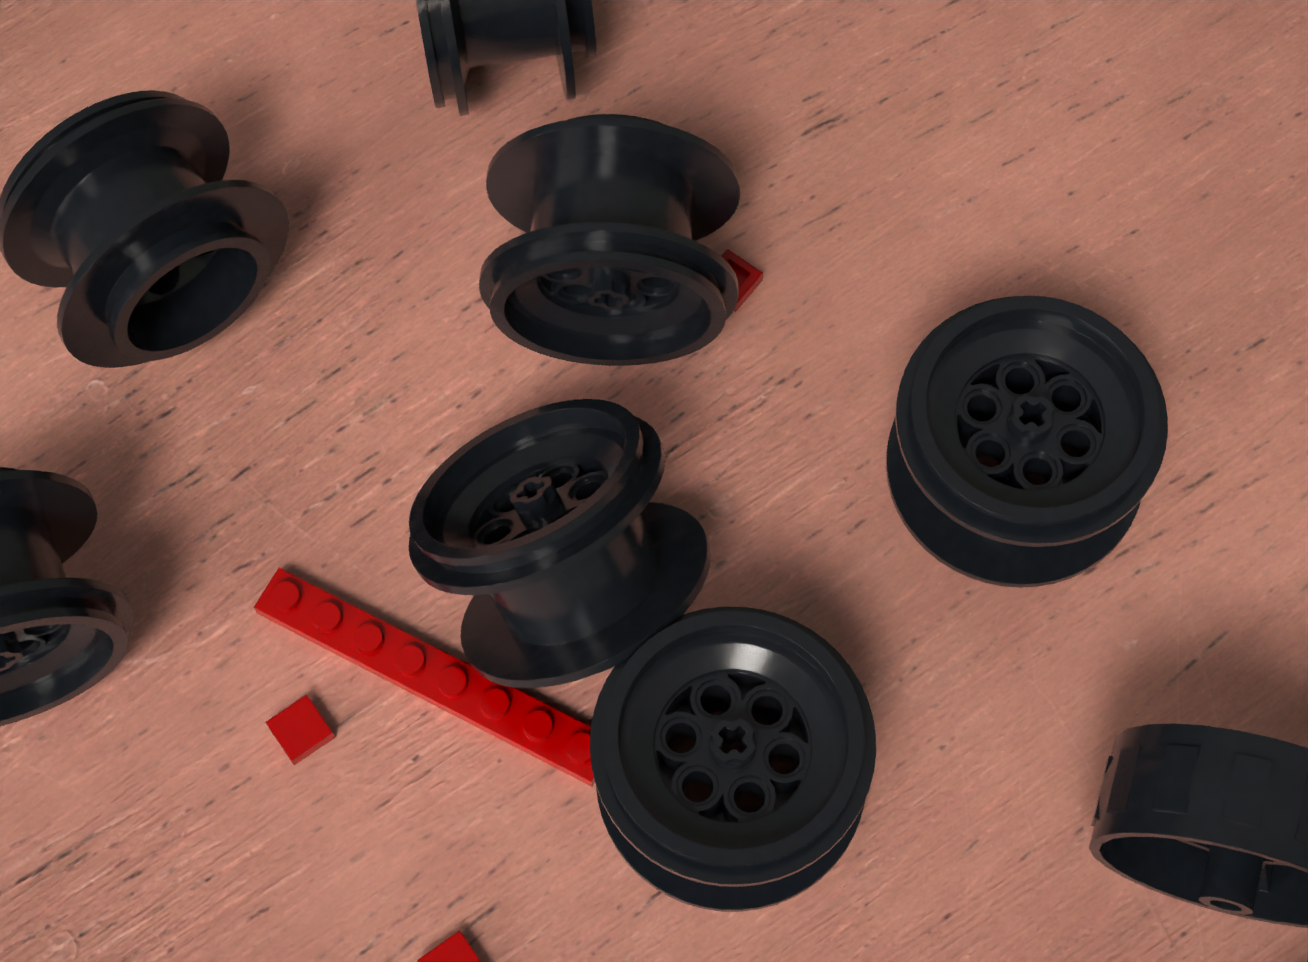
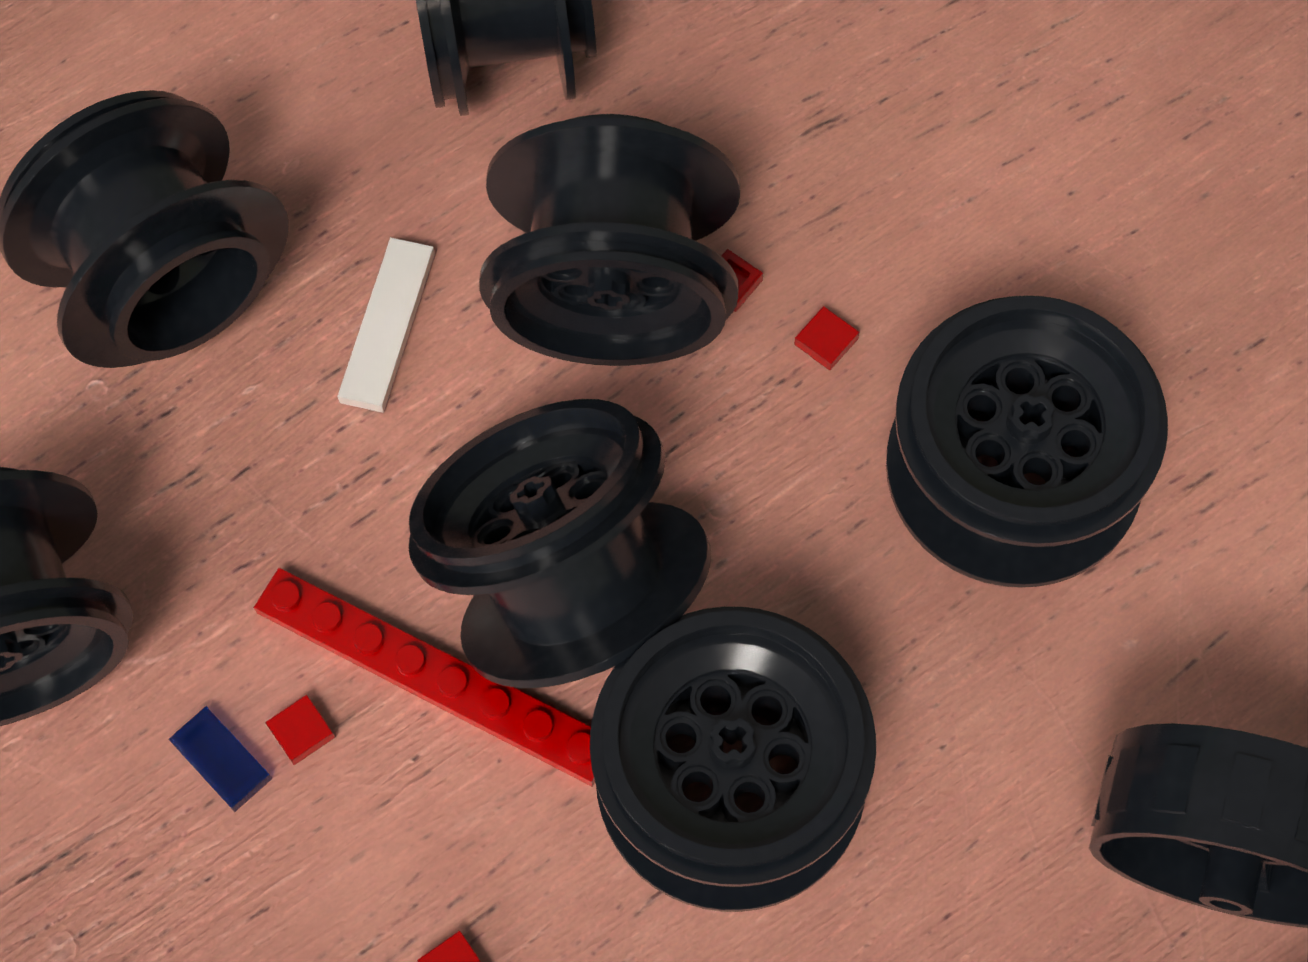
(220, 759): none -> clear blue tile
(386, 325): none -> white tile
(826, 338): none -> red tile

